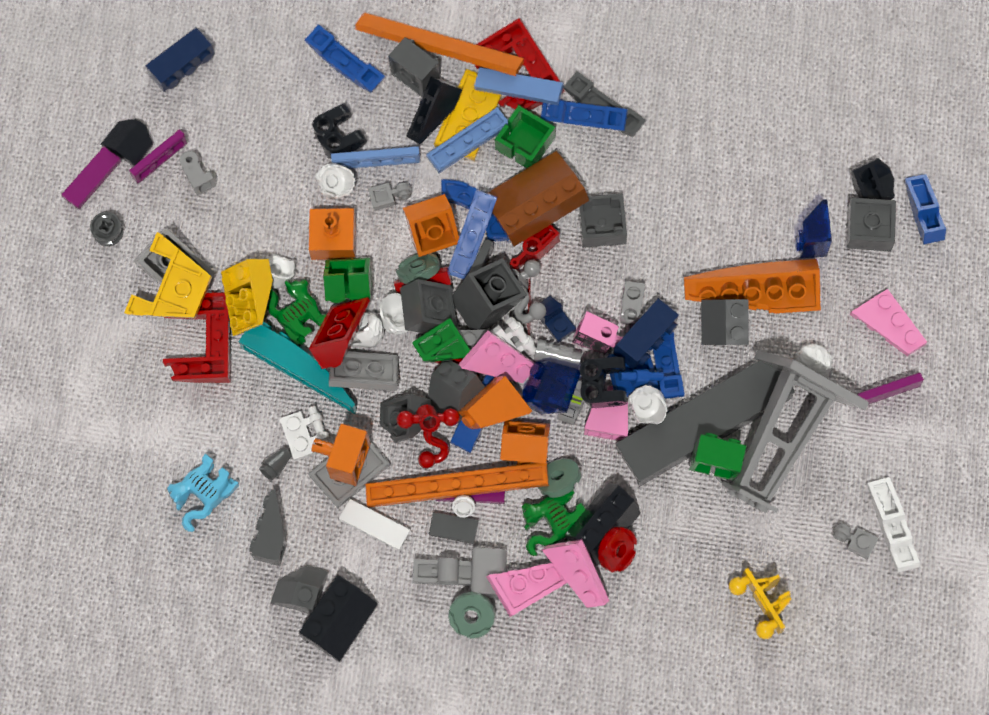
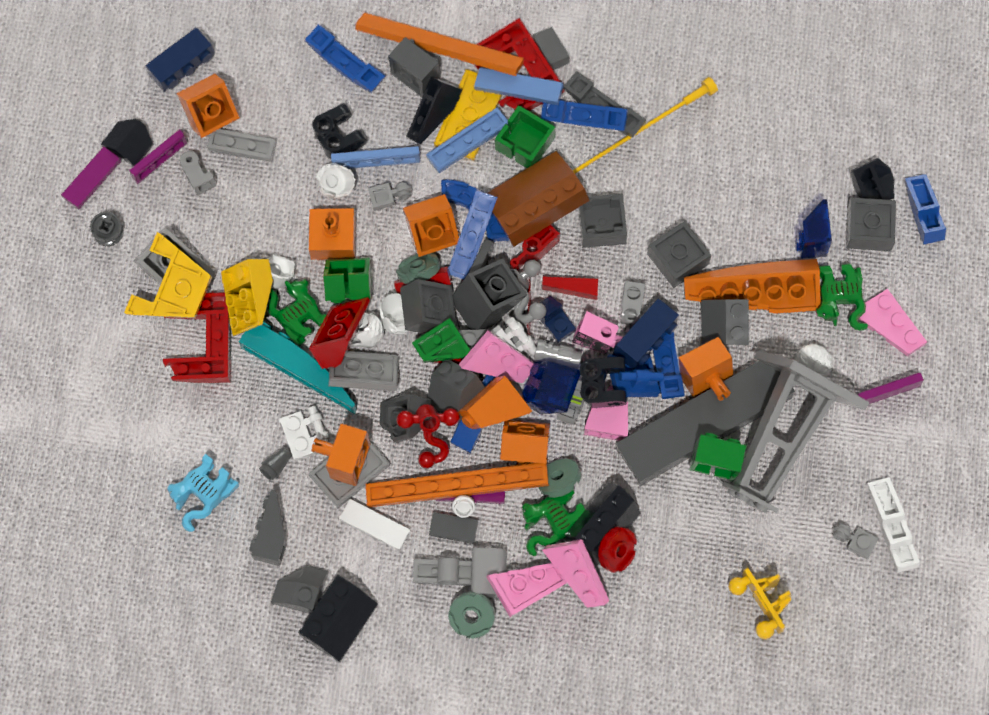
(208, 105): none -> orange brick
(241, 145): none -> light grey plate
(551, 48): none -> dark grey slope
(577, 287): none -> red piece
(648, 405): white hair -> none
(679, 254): none -> dark grey container
(707, 369): none -> orange brick
(708, 86): none -> yellow piece
(842, 292): none -> green animal

